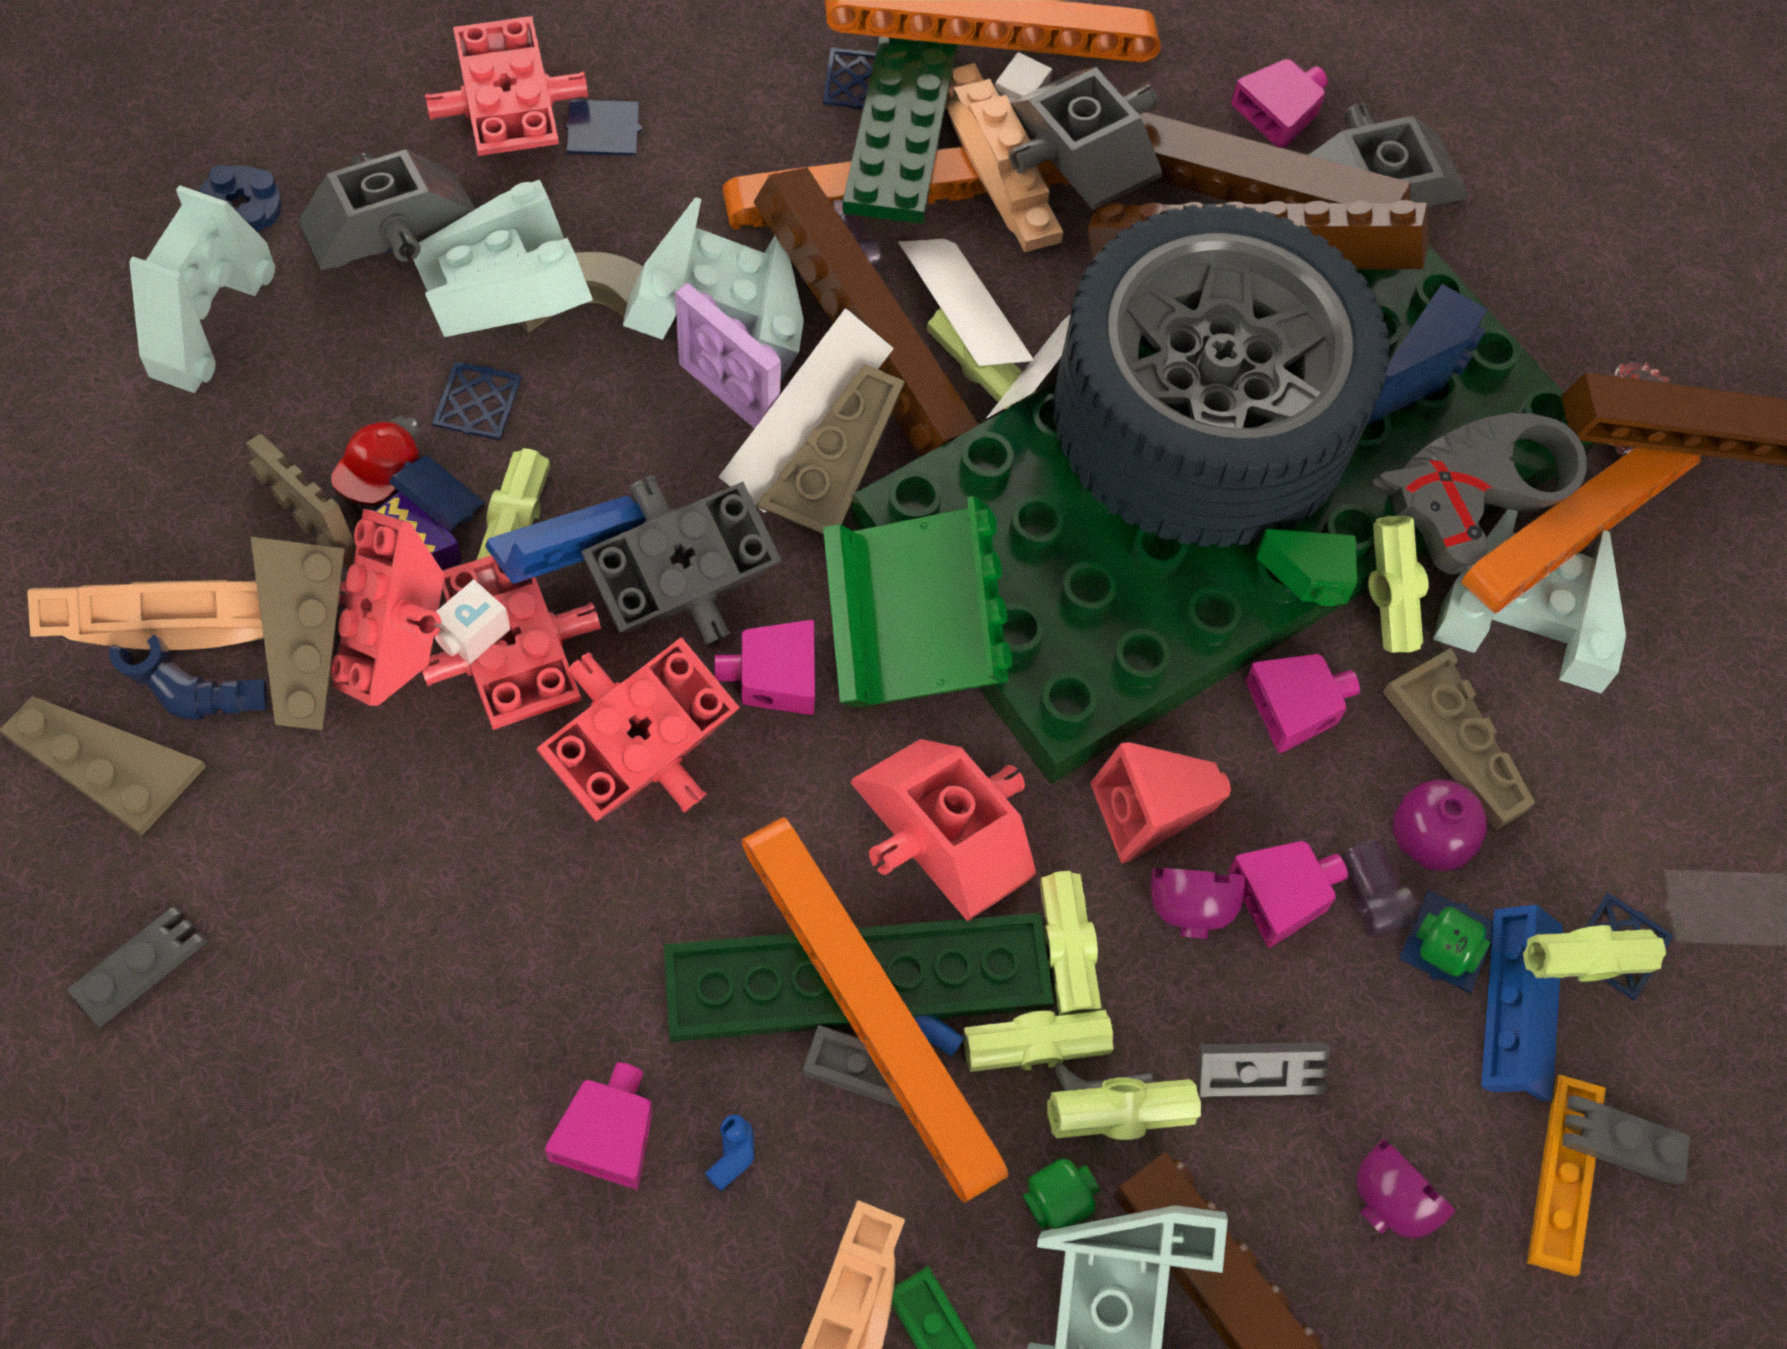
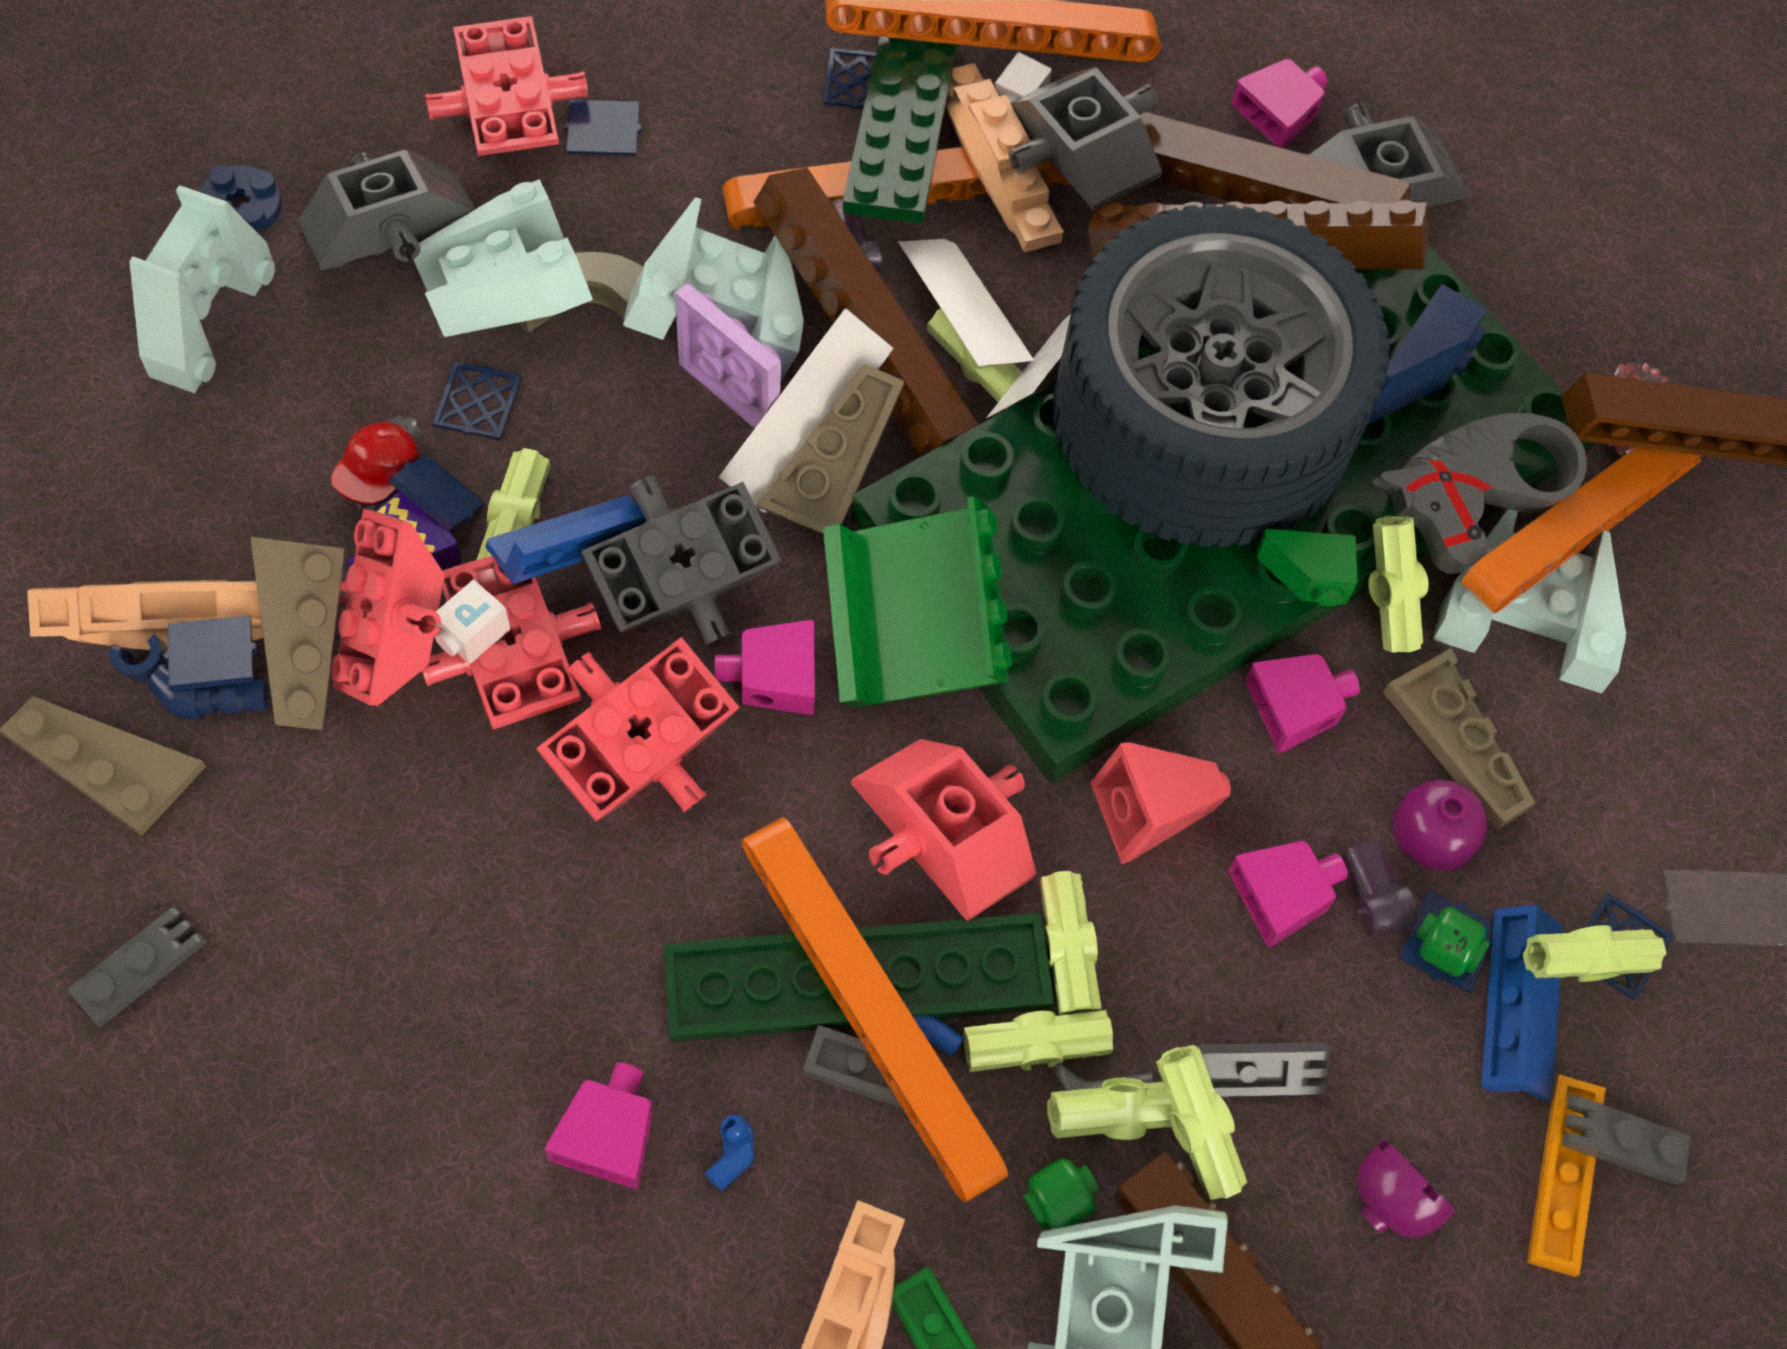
(210, 653): none -> piece
(307, 499): dark tan wing -> none
(1196, 899): magenta cylinder -> none
(1201, 1122): none -> yellowish green piece

